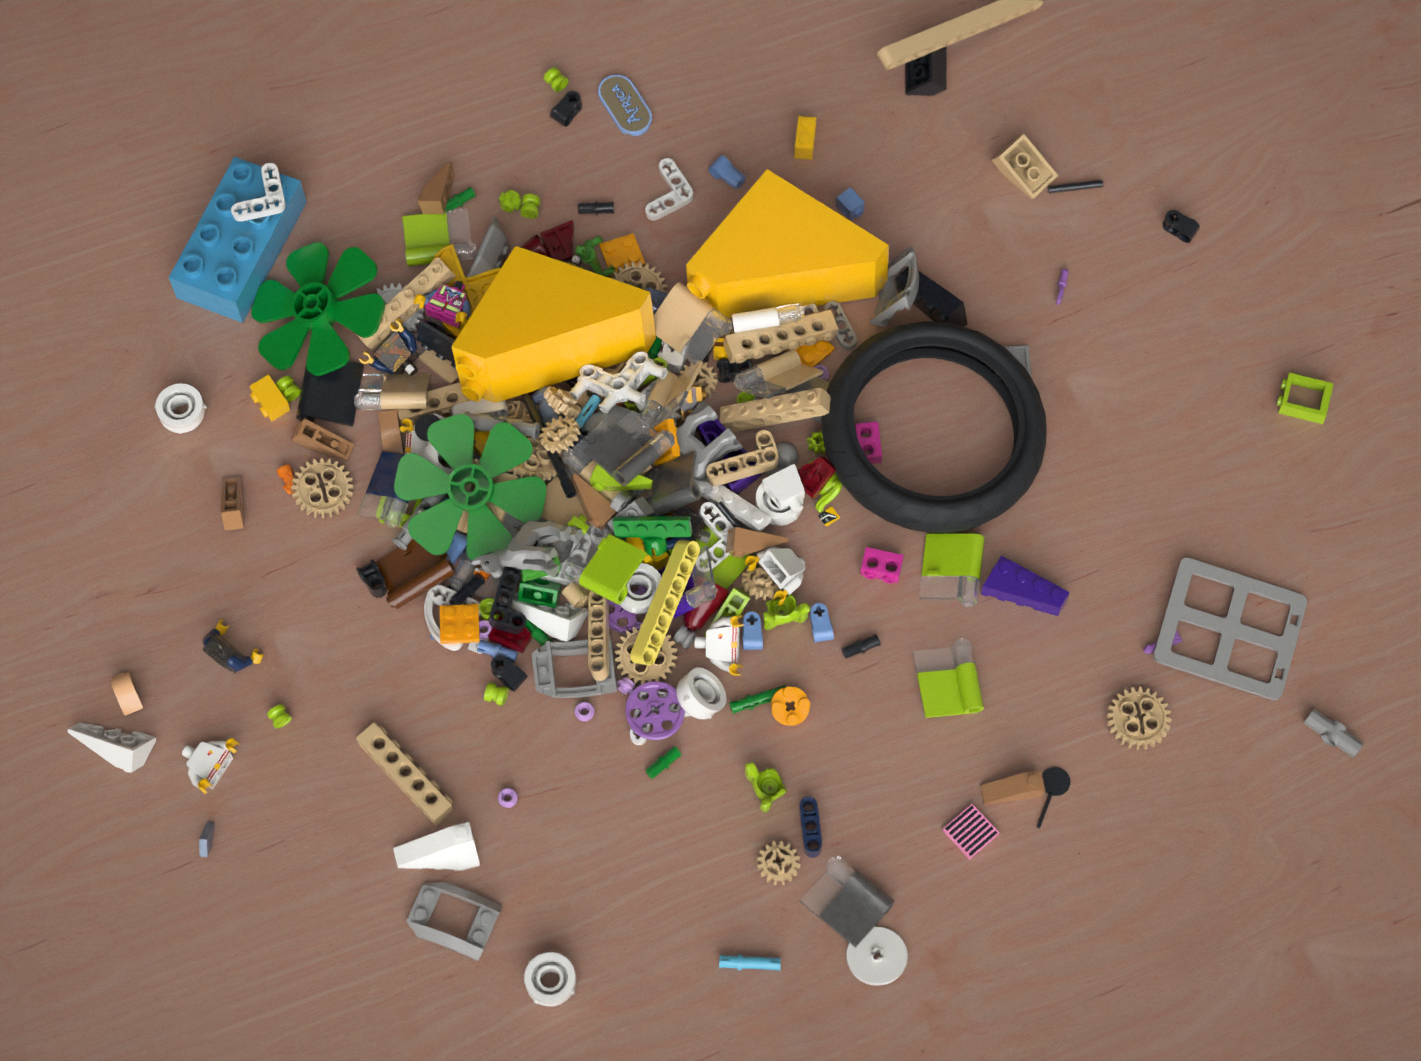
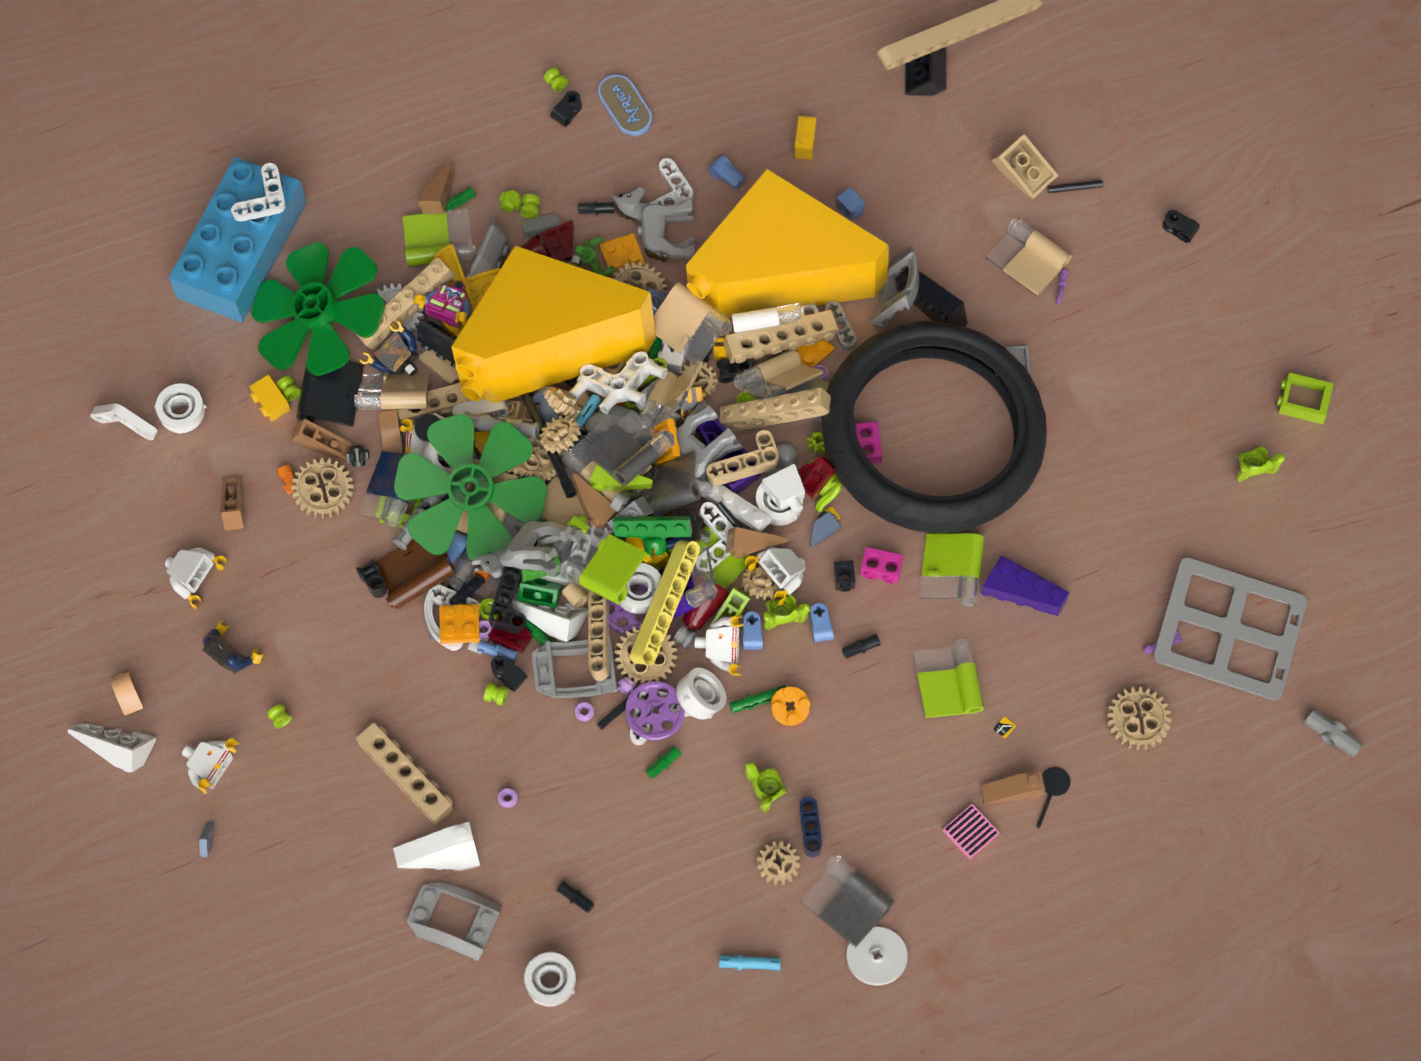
(116, 412): none -> white beam
(190, 569): none -> white torso
(357, 455): none -> pearl dark grey gear
(539, 224): none -> light grey slope
(575, 896): none -> black axle
(613, 714): none -> black bar
(654, 224): none -> light grey animal
(824, 528): none -> sand blue tile
(844, 568): none -> black brick
(1004, 727): none -> sticker
(1029, 256): none -> tan door
(1260, 462): none -> lime hair

